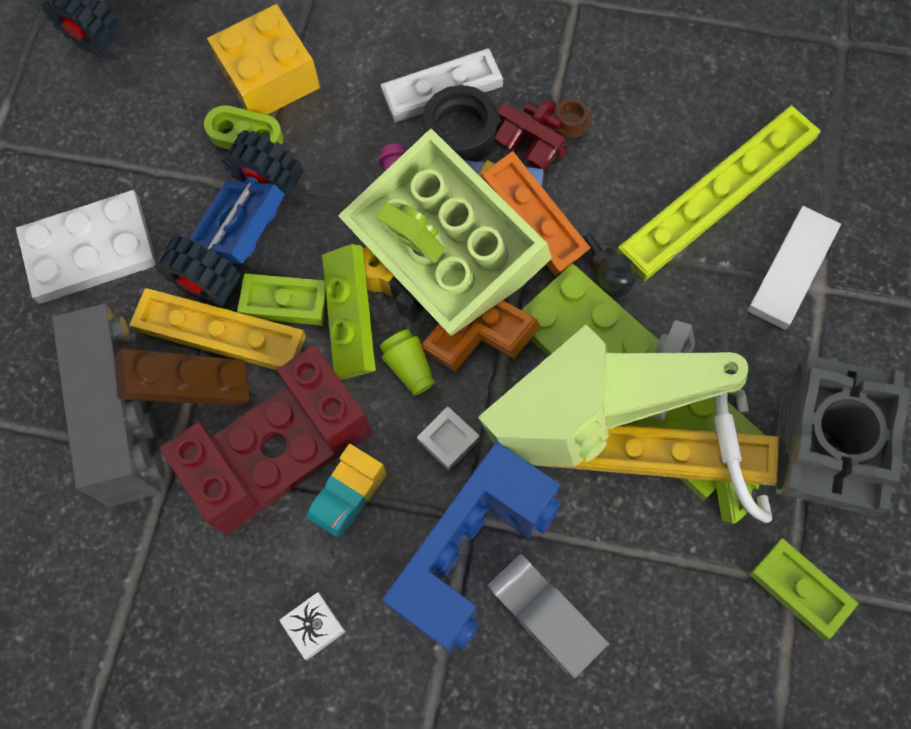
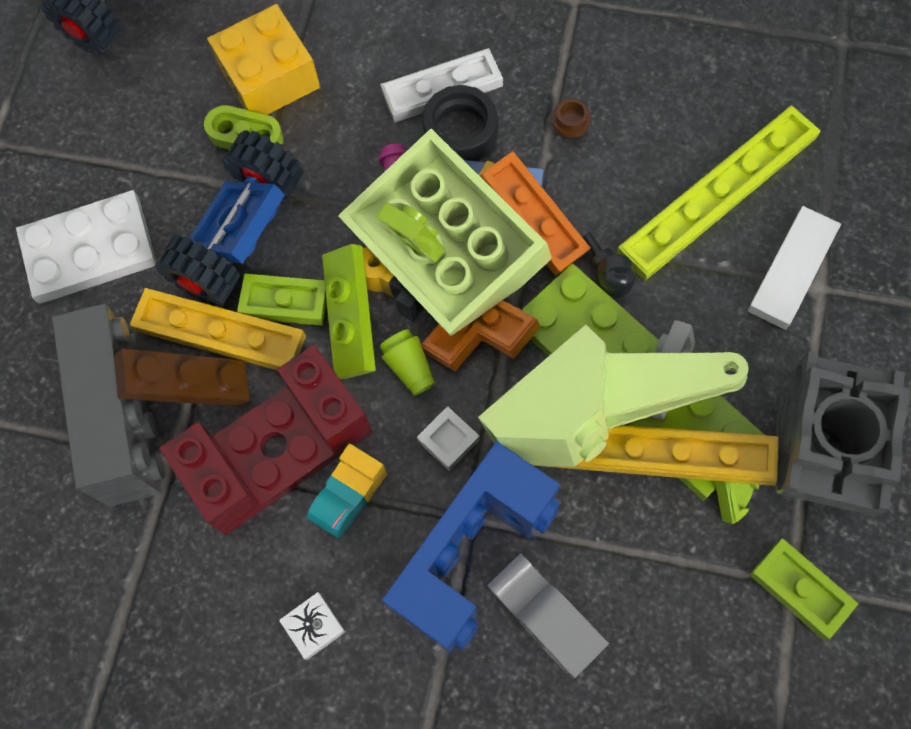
(516, 125): dark red hips -> none
(731, 454): white piece -> none

